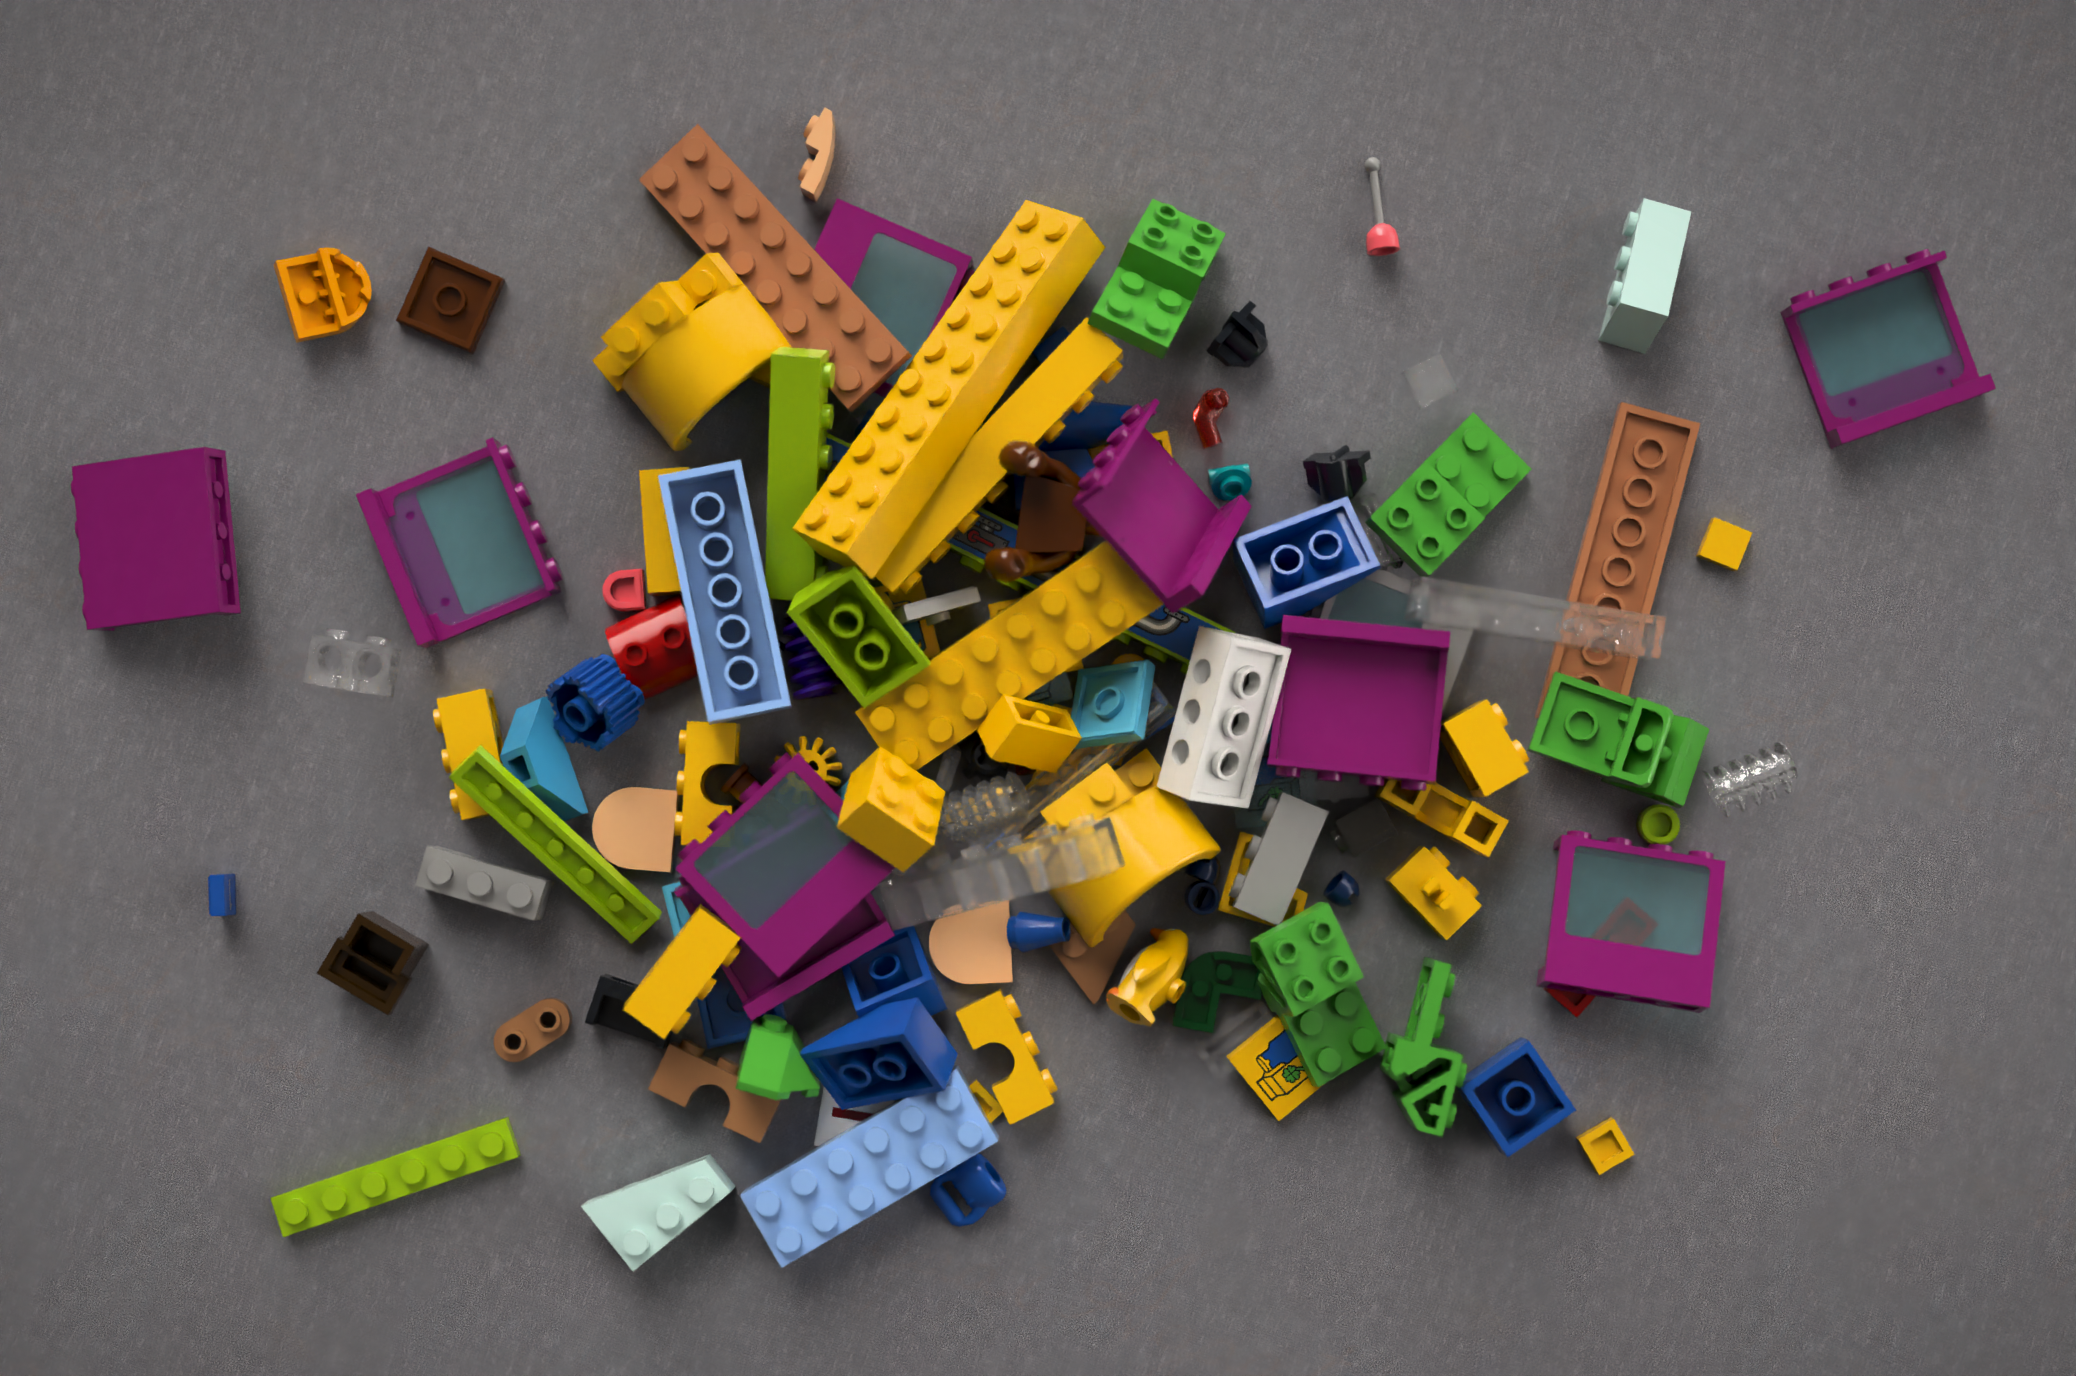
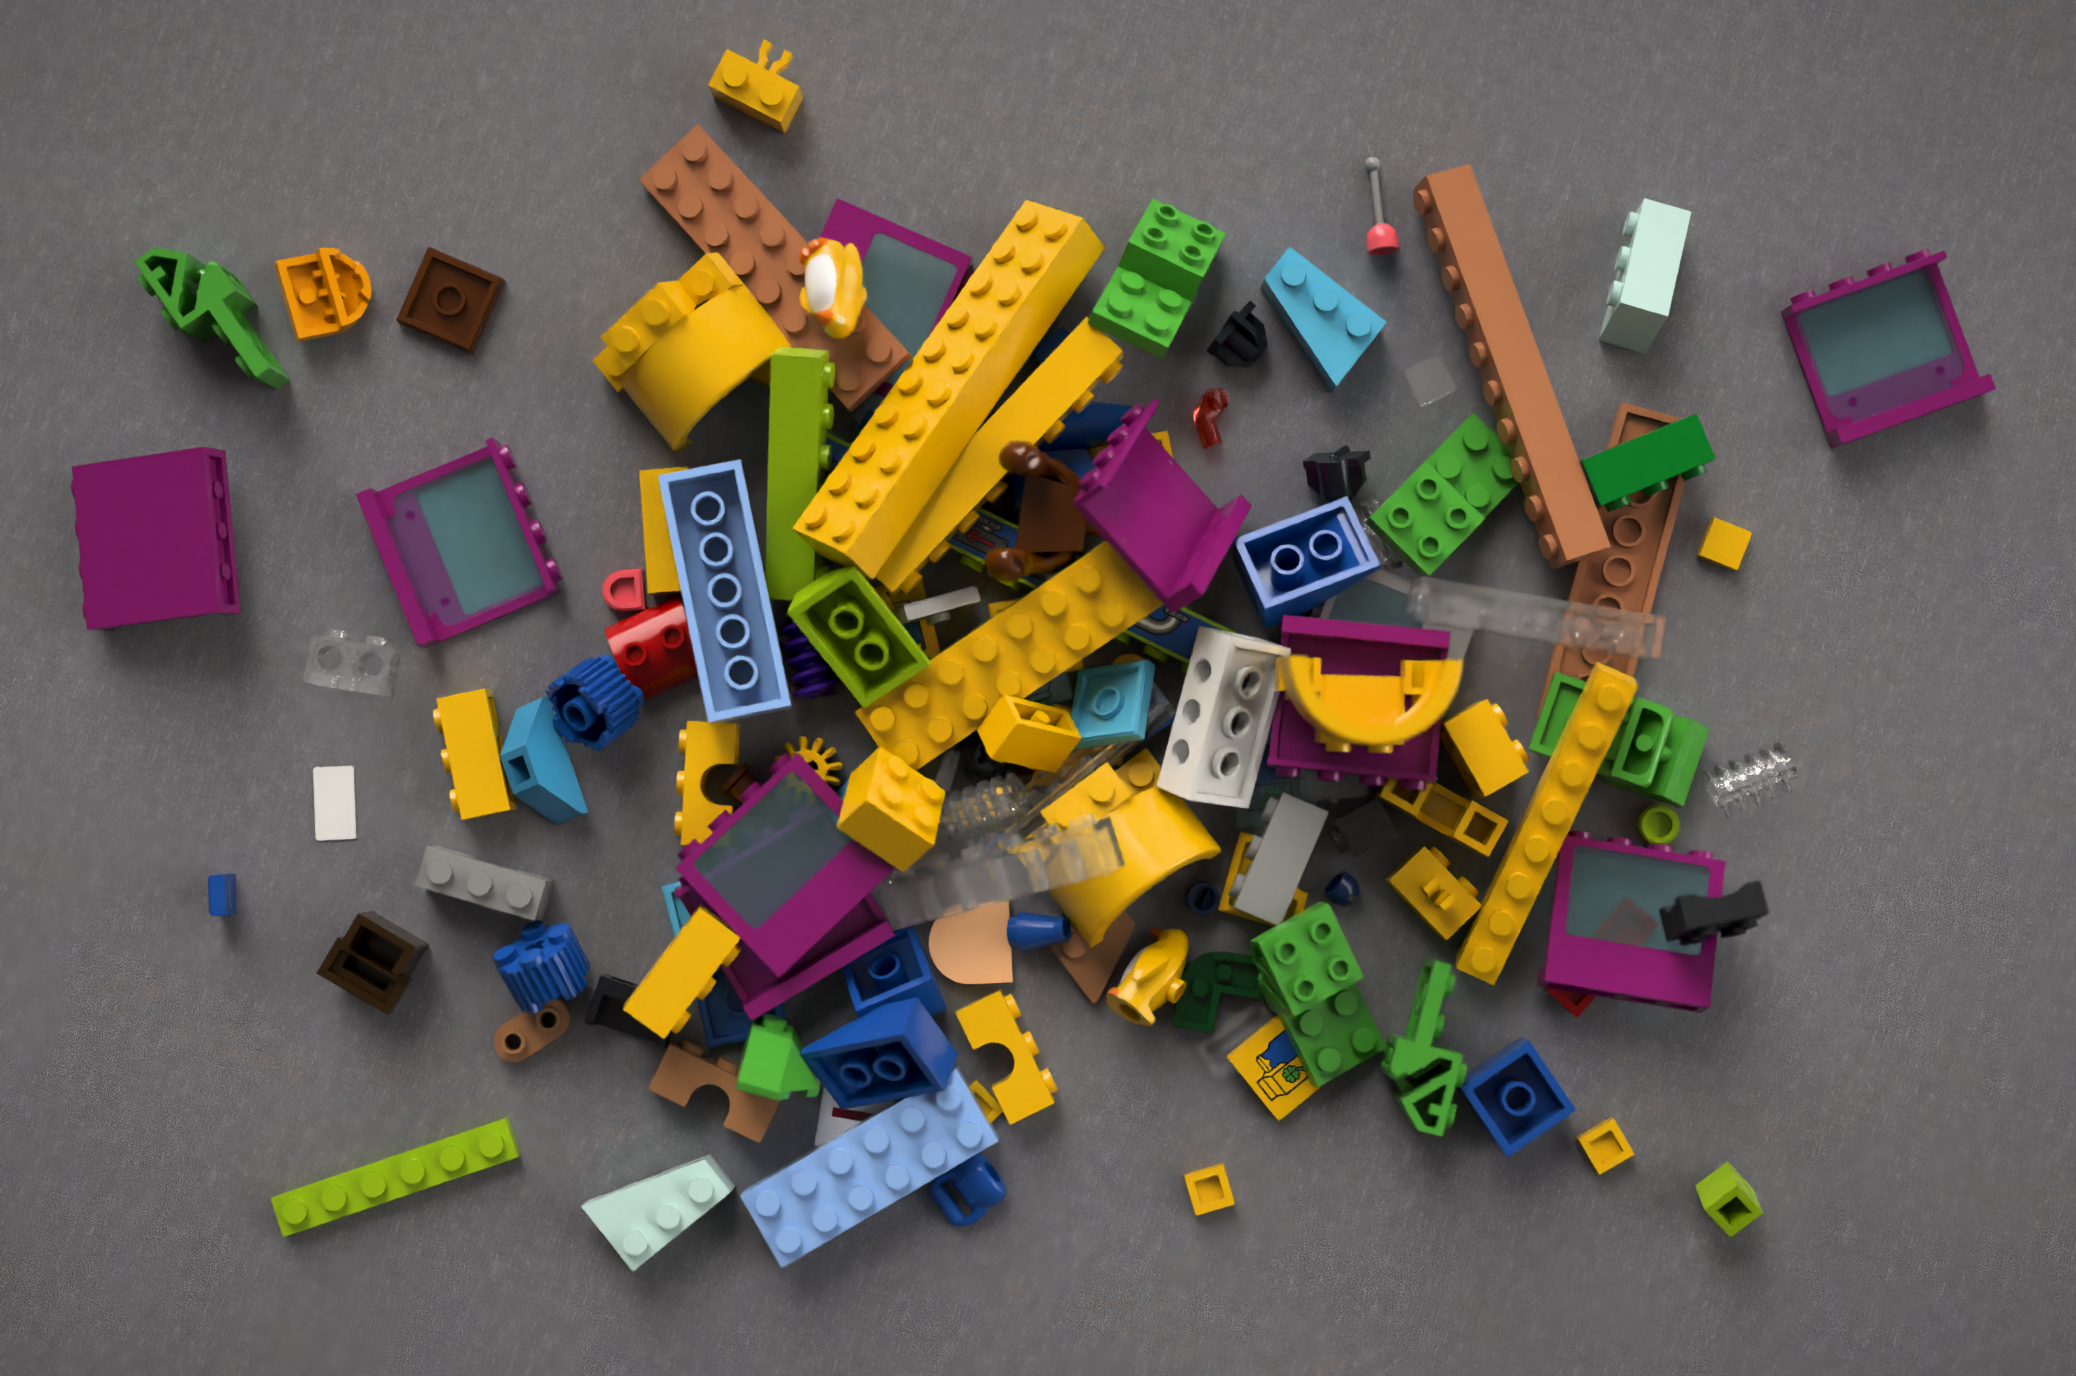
(206, 303): none -> bright green piece
(334, 803): none -> white sticker
(542, 965): none -> blue brick
(555, 844): lime plate -> none
(637, 828): light nougat tile -> none
(757, 90): none -> yellow brick
(821, 143): light nougat slope -> none
(832, 285): none -> animal
(1204, 871): dark blue hinge -> none
(1209, 1189): none -> yellow tile
(1230, 481): teal plate -> none
(1321, 315): none -> medium azure wedge
(1367, 707): none -> yellow piece
(1510, 367): none -> nougat brick
(1545, 822): none -> yellow brick
(1648, 463): none -> green brick
(1699, 917): none -> black brick
(1729, 1199): none -> lime brick

